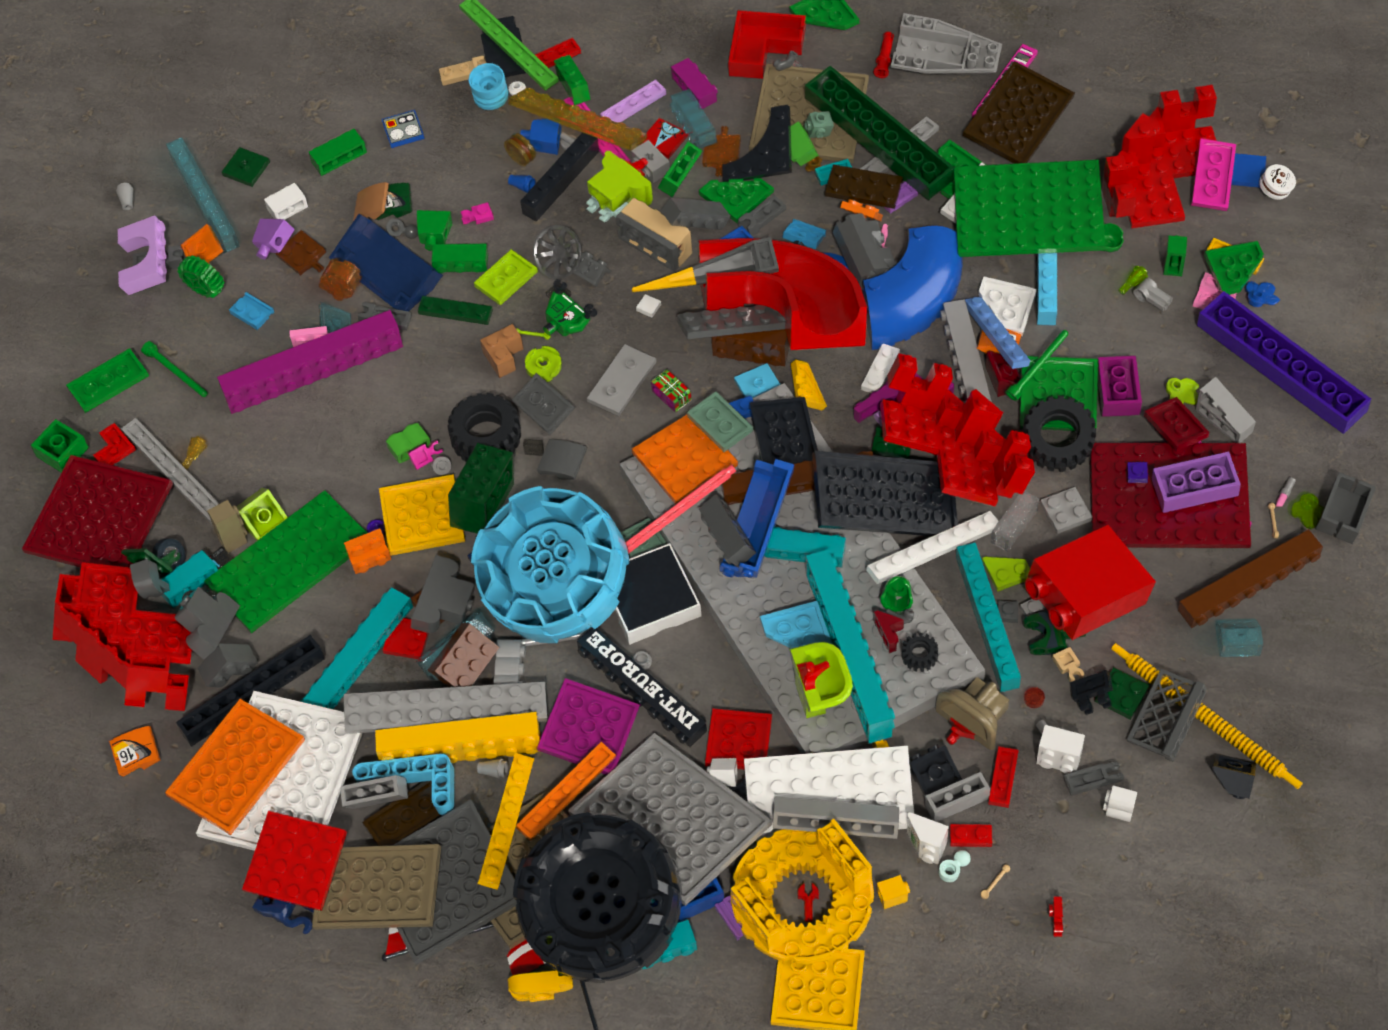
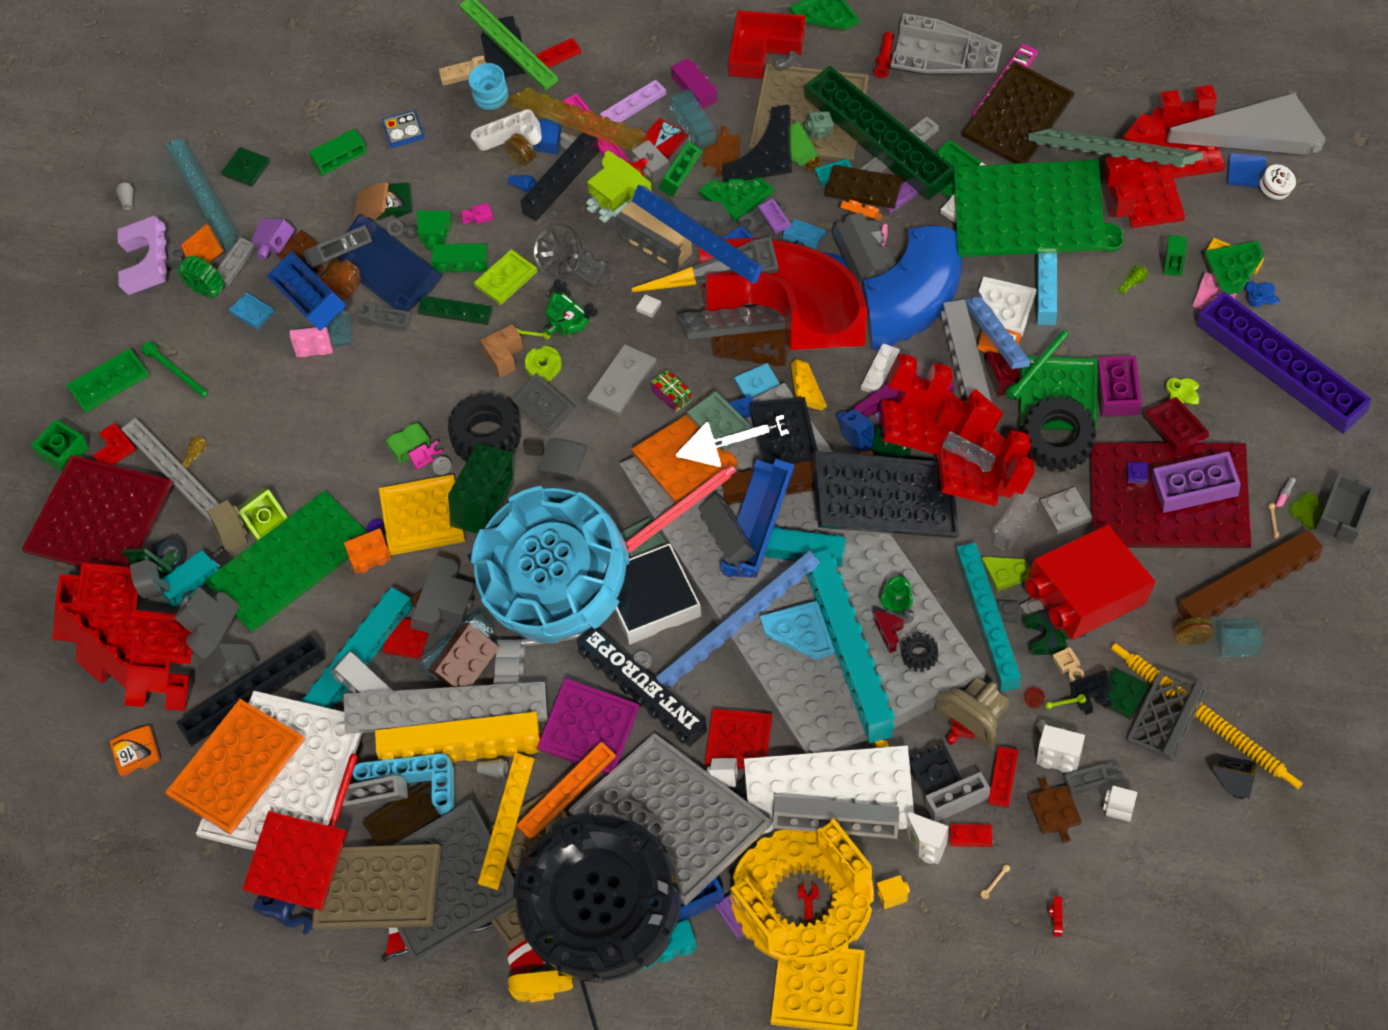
(235, 260): none -> light grey plate
(286, 202): white brick -> none
(306, 291): none -> blue brick
(310, 361): magenta brick -> none
(337, 246): none -> dark grey brick
(343, 789): none -> red piece
(357, 676): none -> brick
(501, 130): none -> white beam
(516, 87): white plate -> none
(572, 79): green brick -> none
(697, 234): none -> blue plate
(704, 448): none -> piece
(738, 619): none -> medium blue plate
(774, 216): none -> medium lavender plate
(820, 677): lime piece -> none
(857, 429): none -> blue torso
(932, 547): white plate -> none
(961, 859): light aqua plate -> none
(969, 451): none -> clear light blue plate
(1054, 810): none -> reddish brown plate
(1081, 698): none -> lime hinge
(1115, 147): none -> sand green plate
(1149, 291): light grey piece -> none
(1194, 631): none -> clear yellow head
(1213, 174): dark pink plate -> none
(1224, 411): light grey wedge -> none
(1265, 126): none -> light grey slope

